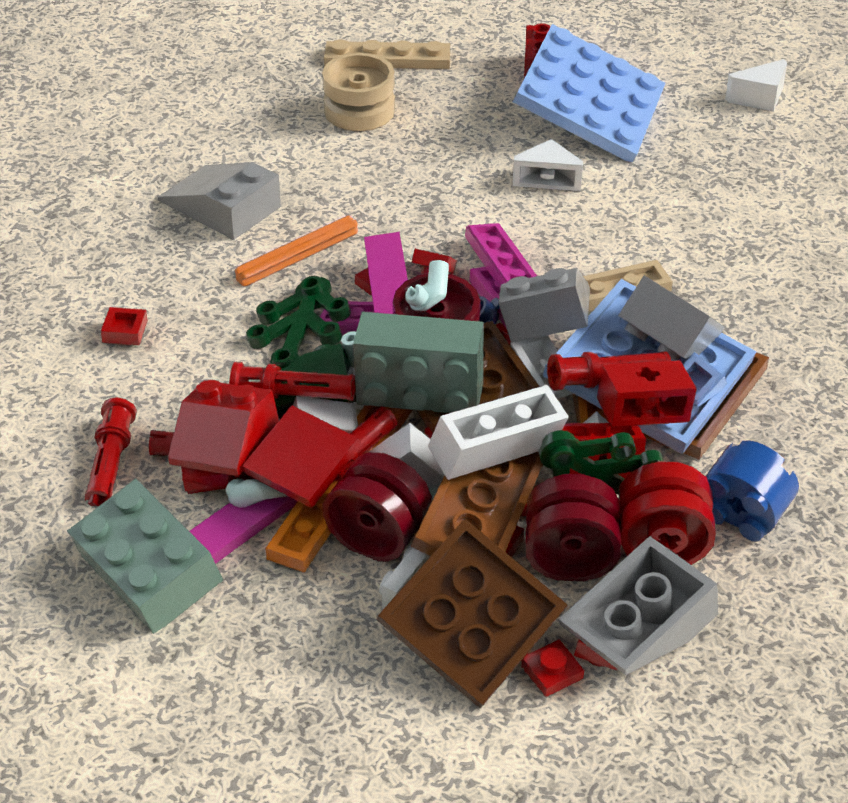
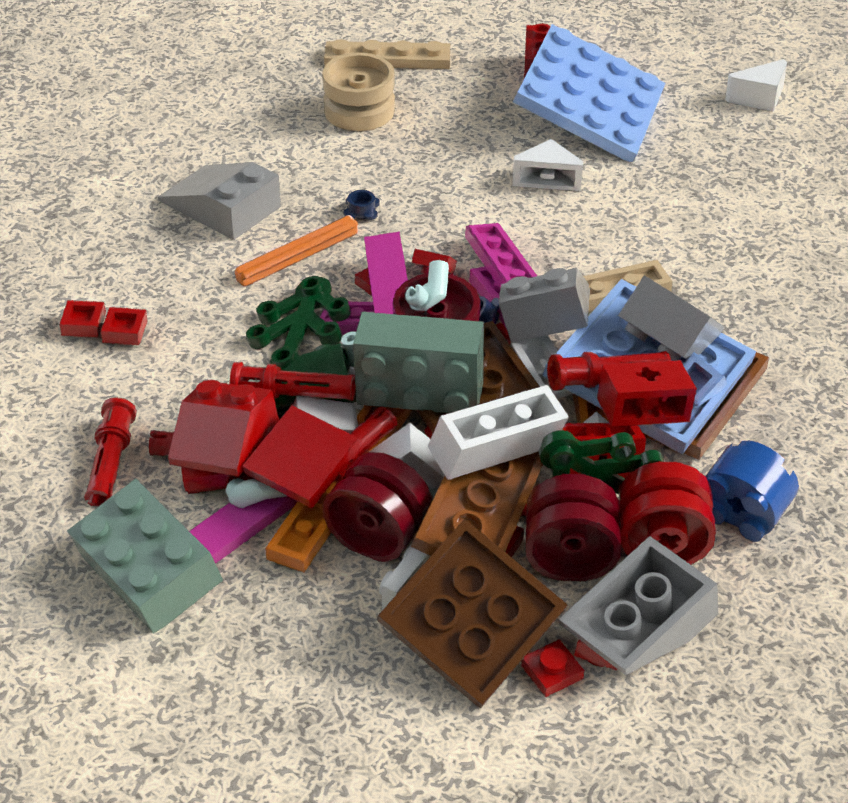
(82, 318): none -> red plate
(362, 205): none -> dark blue plate

